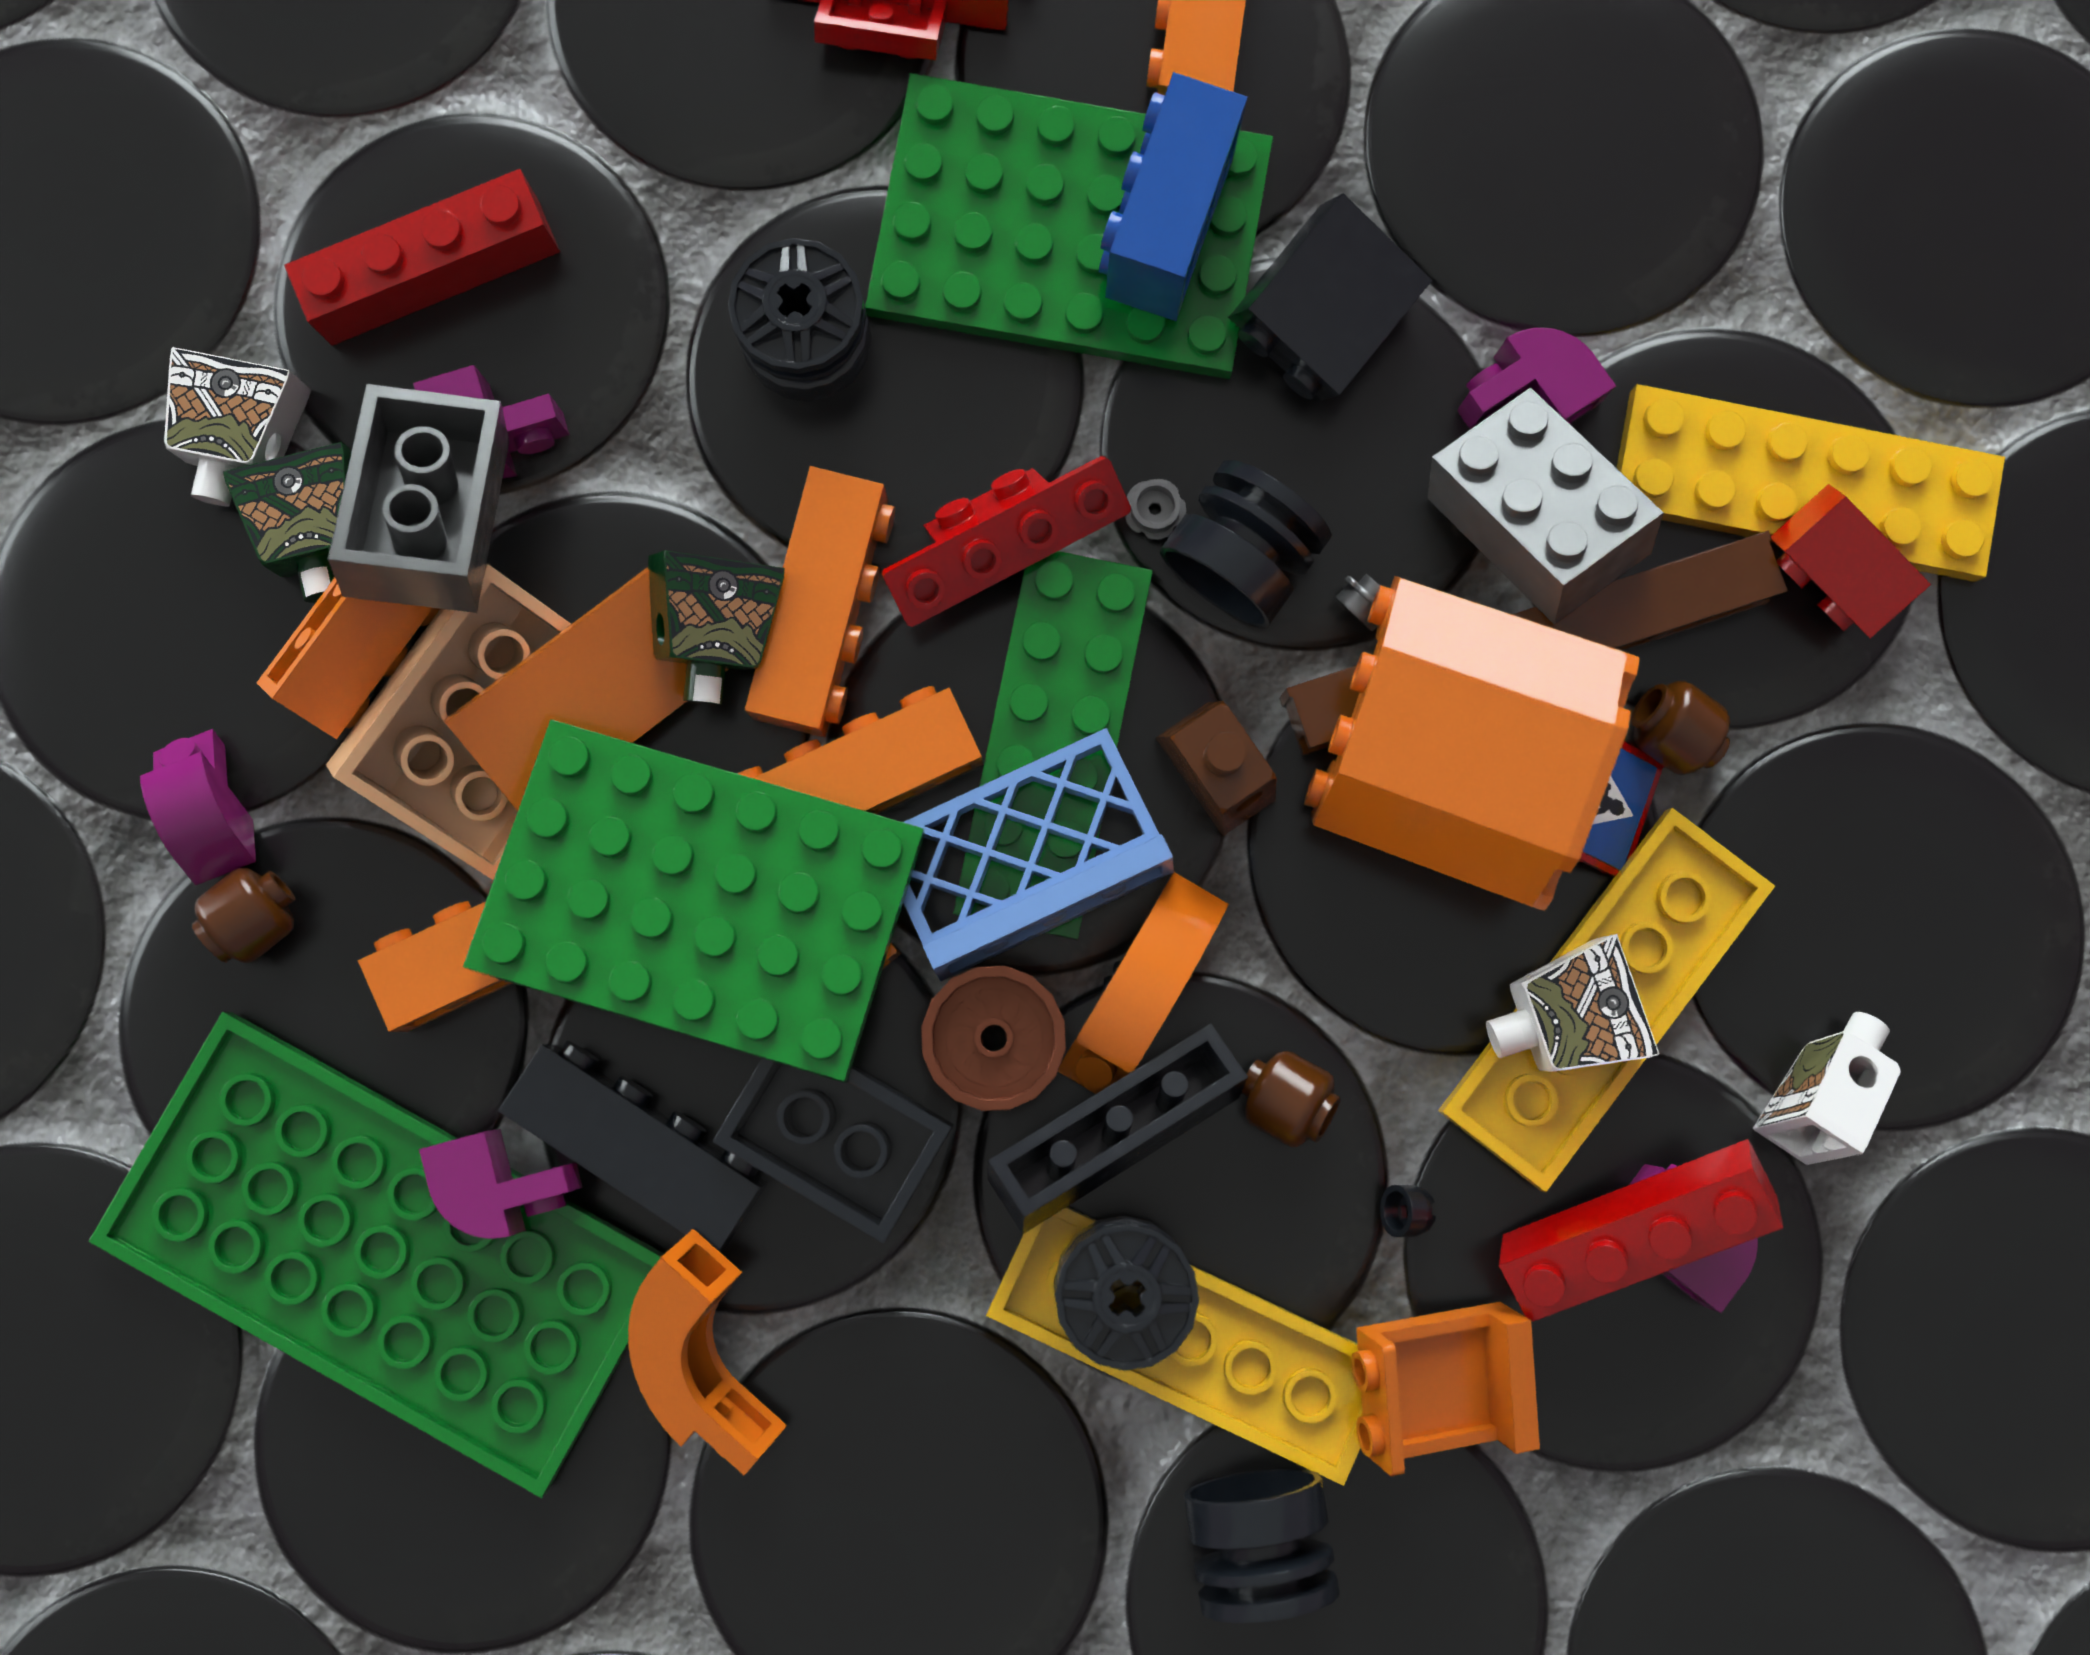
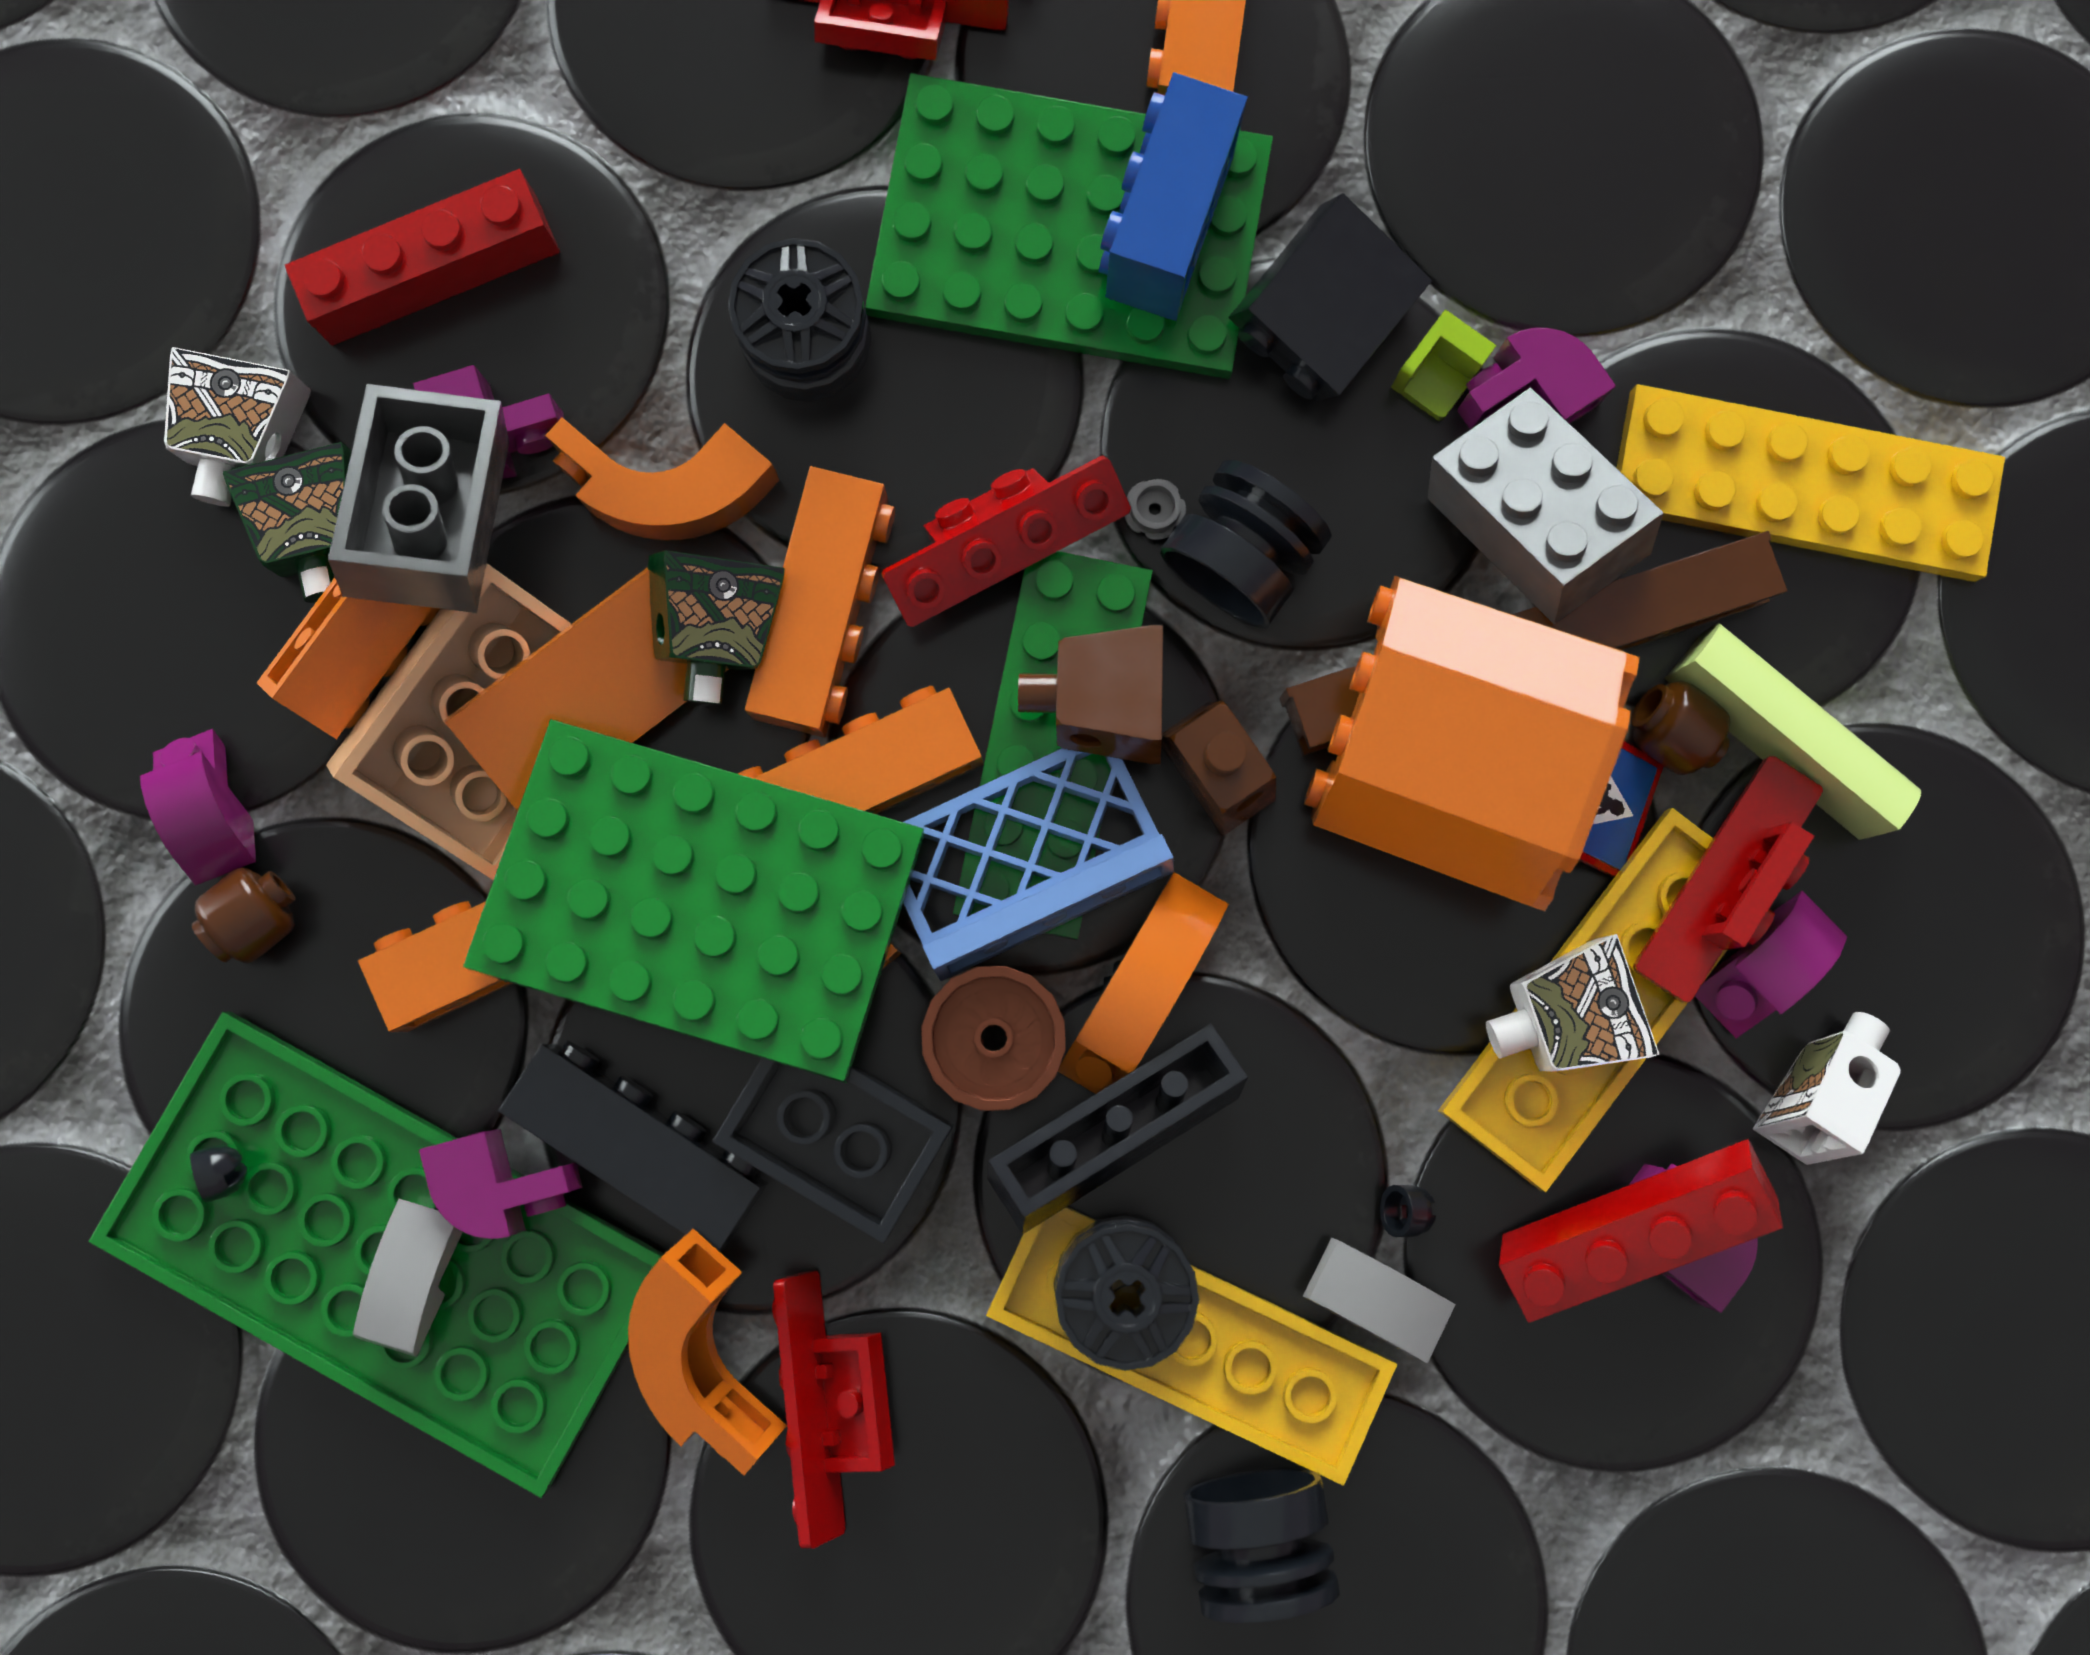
(217, 1172): none -> black hinge
(405, 1277): none -> light grey slope
(673, 504): none -> orange arch
(831, 1404): none -> red bracket
(1104, 693): none -> reddish brown torso
(1290, 1098): reddish brown head -> none
(1359, 597): flat silver plate -> none
(1379, 1300): none -> light grey slope
(1443, 365): none -> lime panel
(1445, 1384): orange panel -> none
(1734, 881): none -> red bracket
(1776, 969): none -> magenta brick
(1783, 722): none -> yellowish green brick
(1848, 561): red brick -> none

